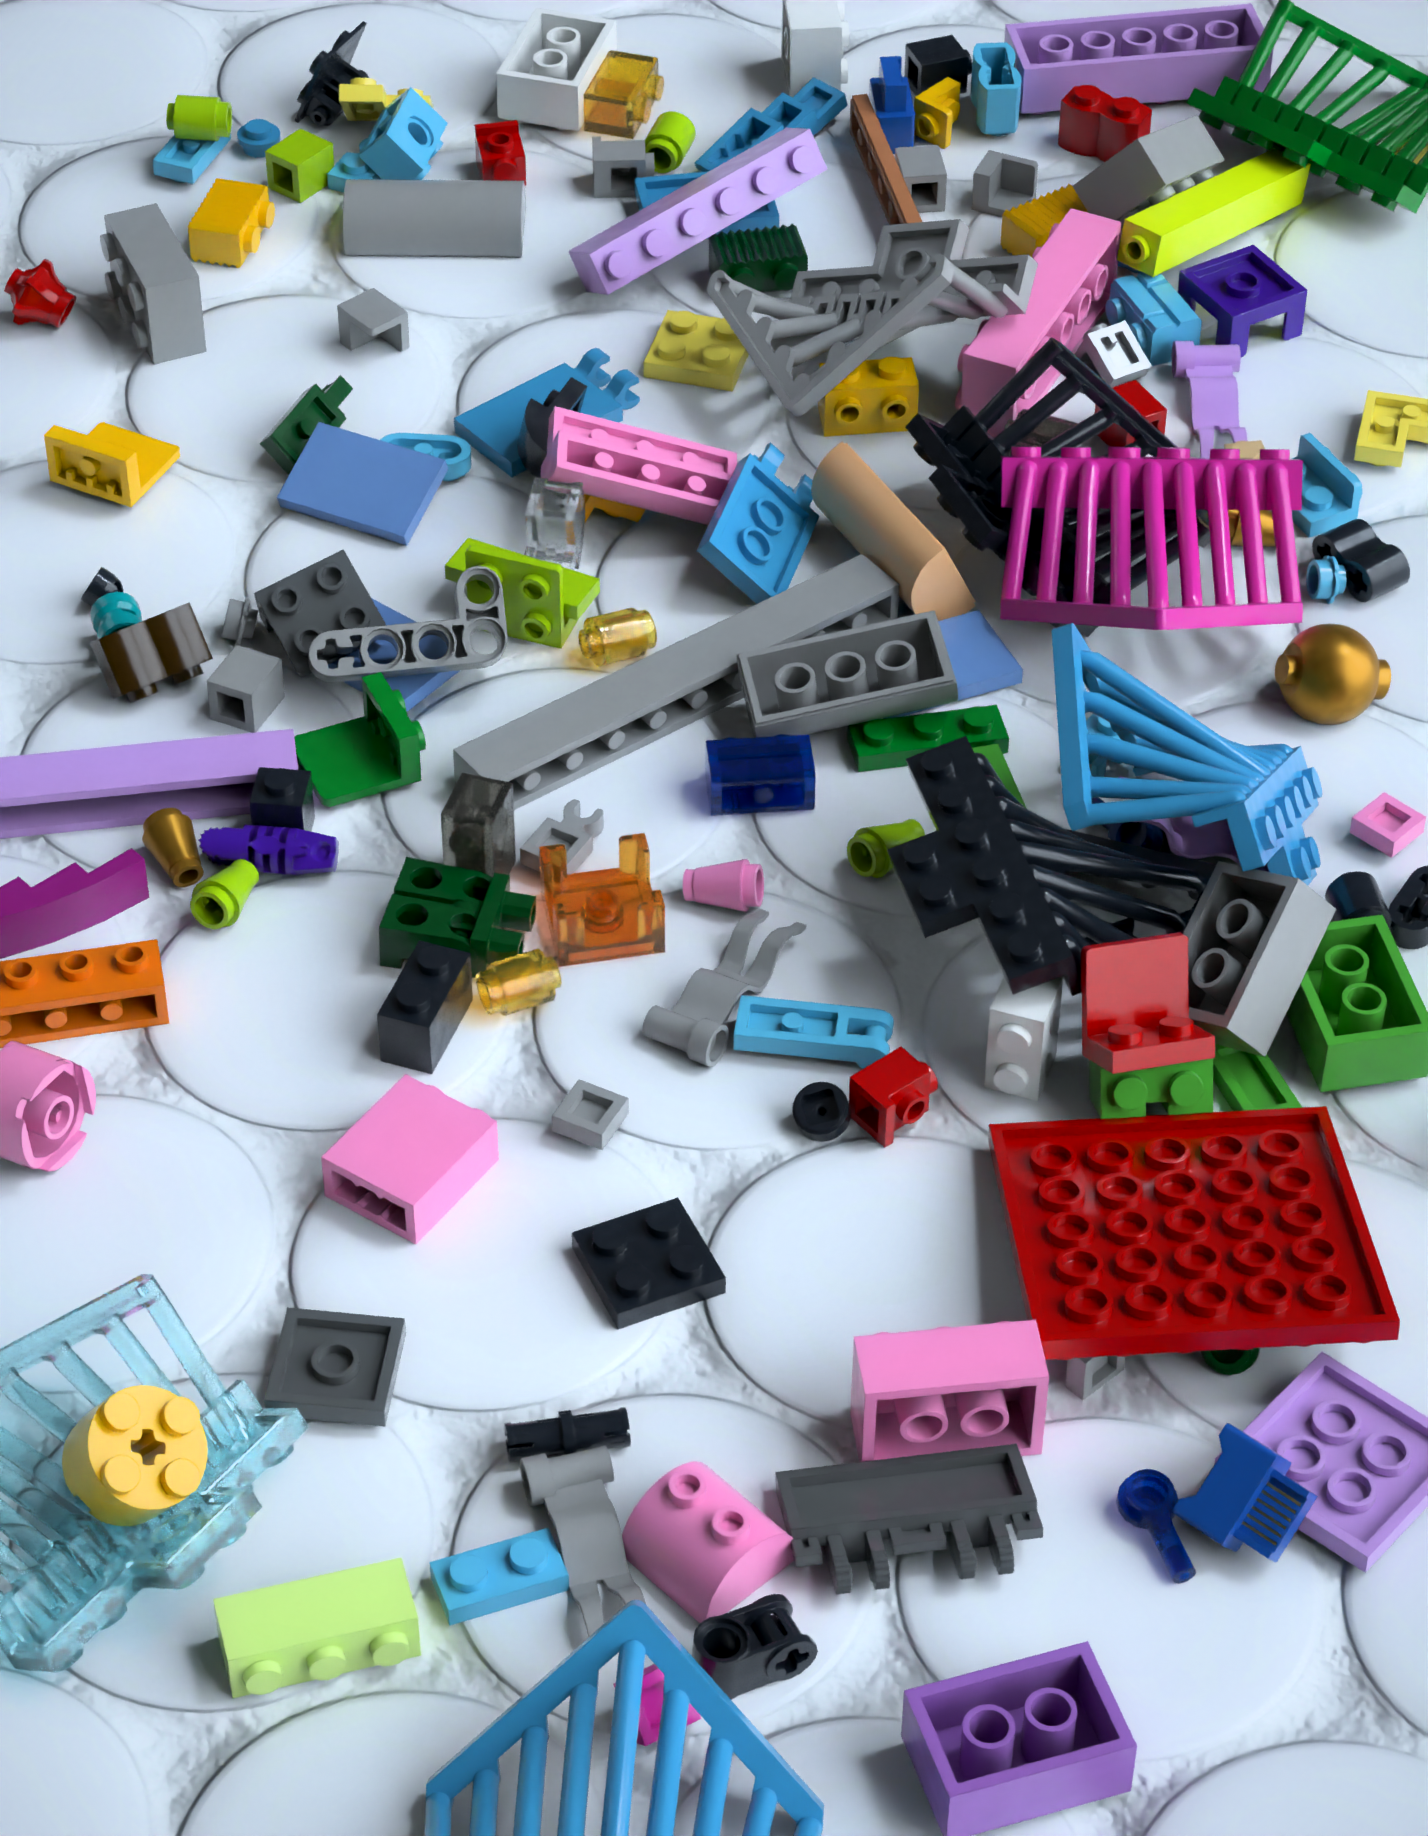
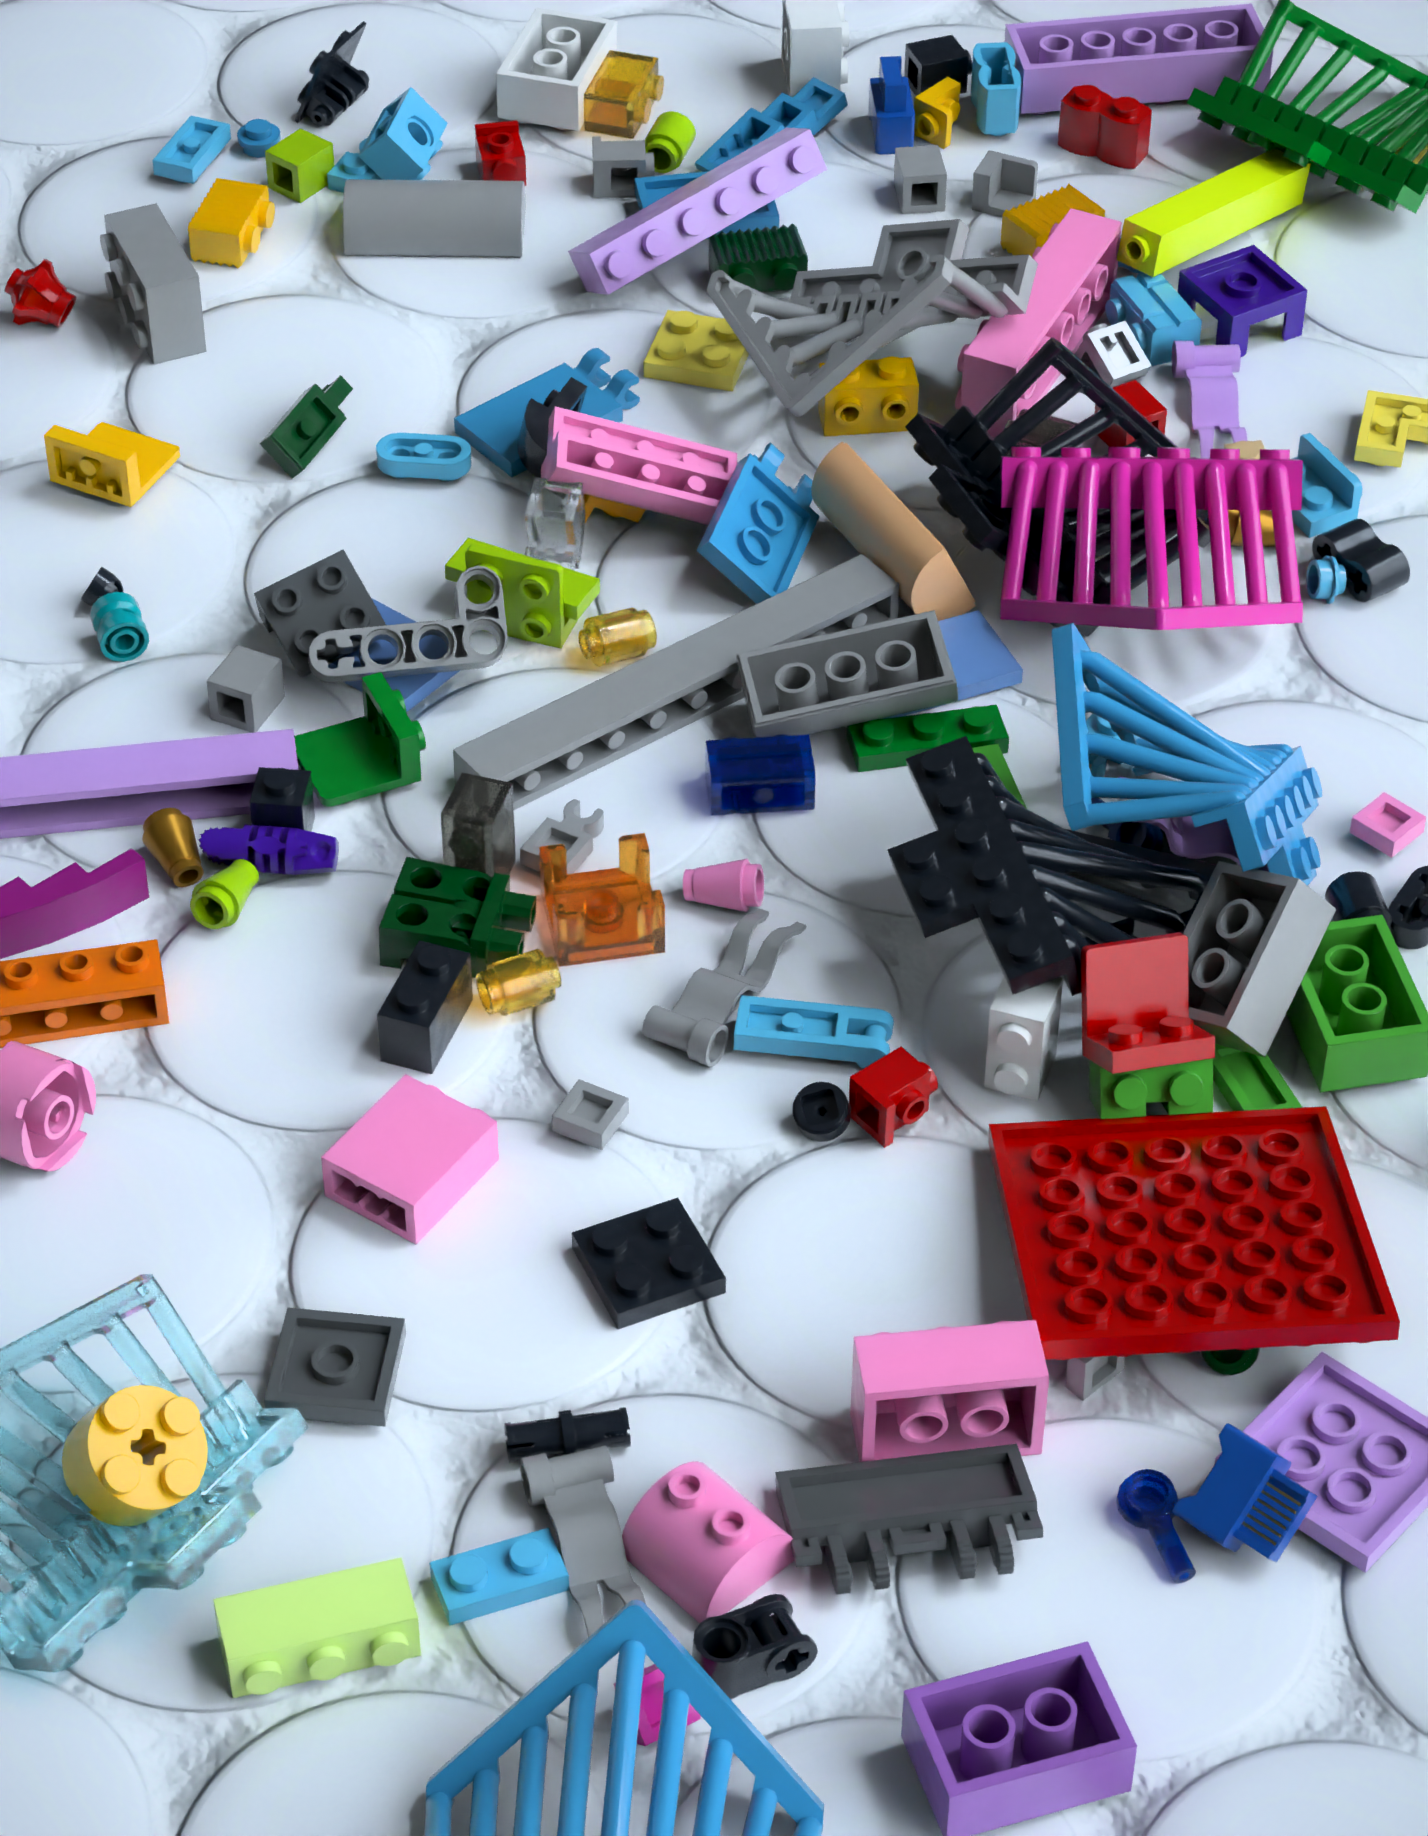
(152, 651): dark brown brick -> none
(199, 118): lime brick -> none
(239, 621): light grey plate -> none
(362, 483): medium blue tile -> none
(365, 99): light yellow plate -> none
(371, 317): light grey panel -> none
(869, 846): lime cone -> none
(880, 163): nougat tile -> none
(1150, 170): light grey brick -> none
(1331, 674): pearl gold brick -> none

